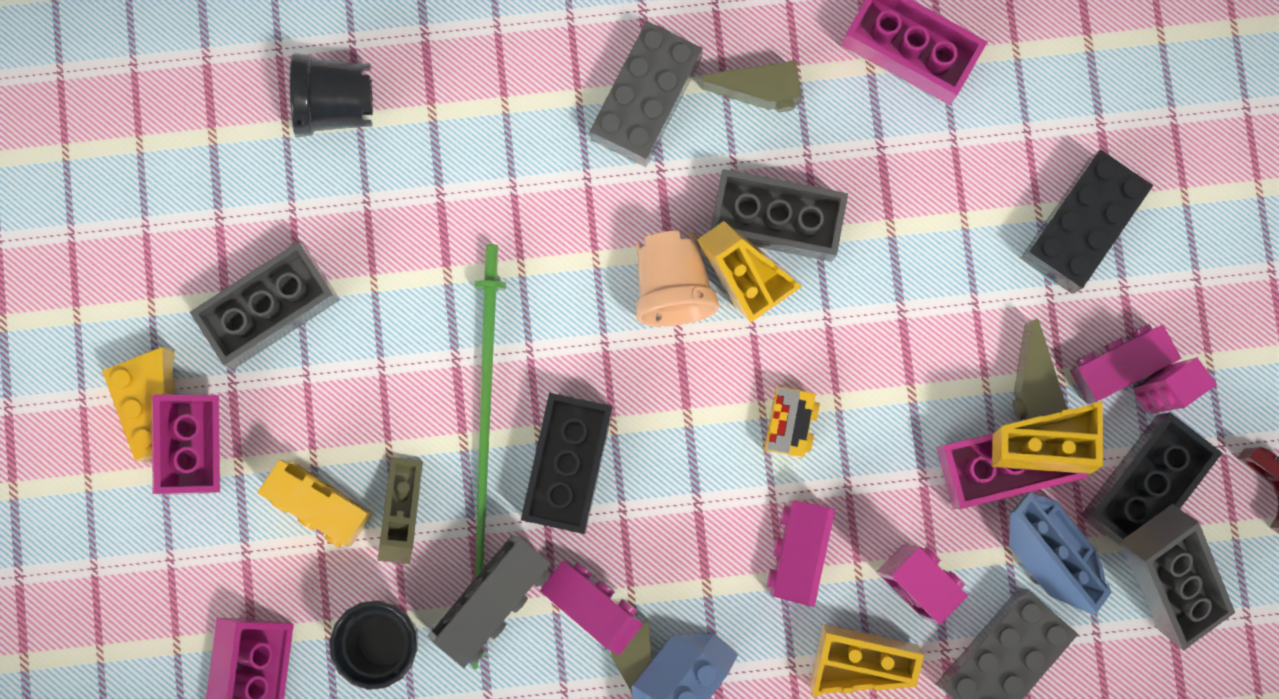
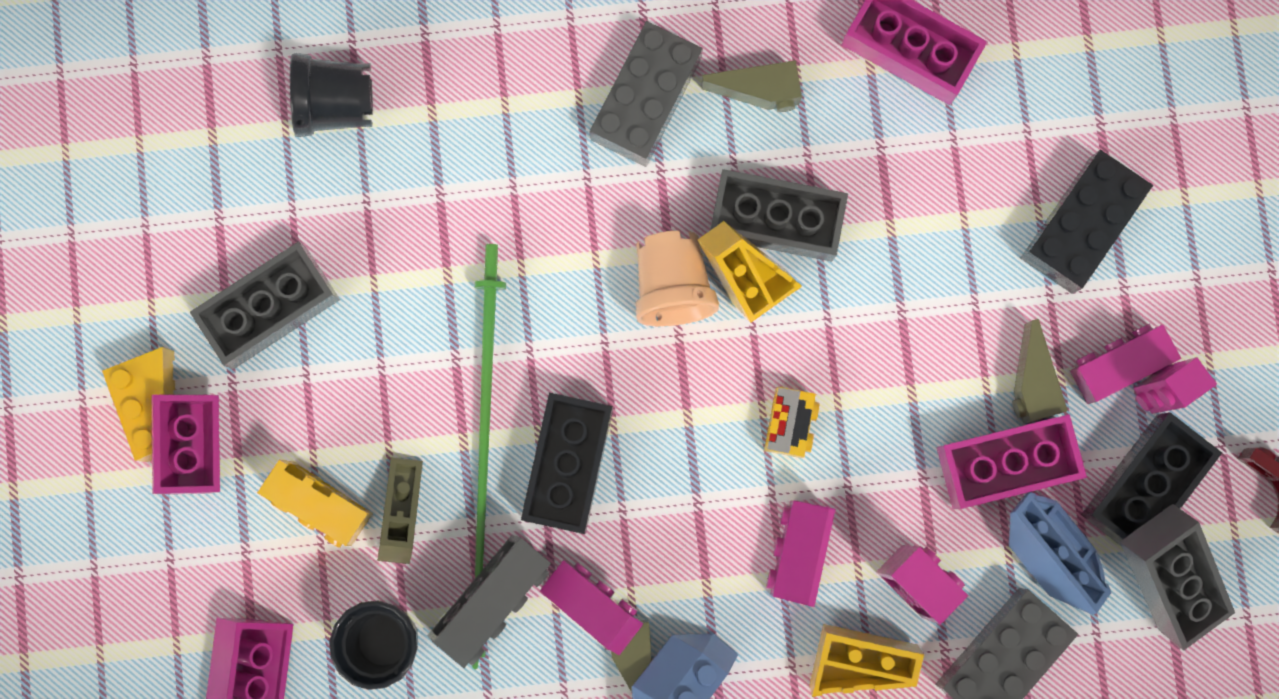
(1053, 442): yellow wedge -> none

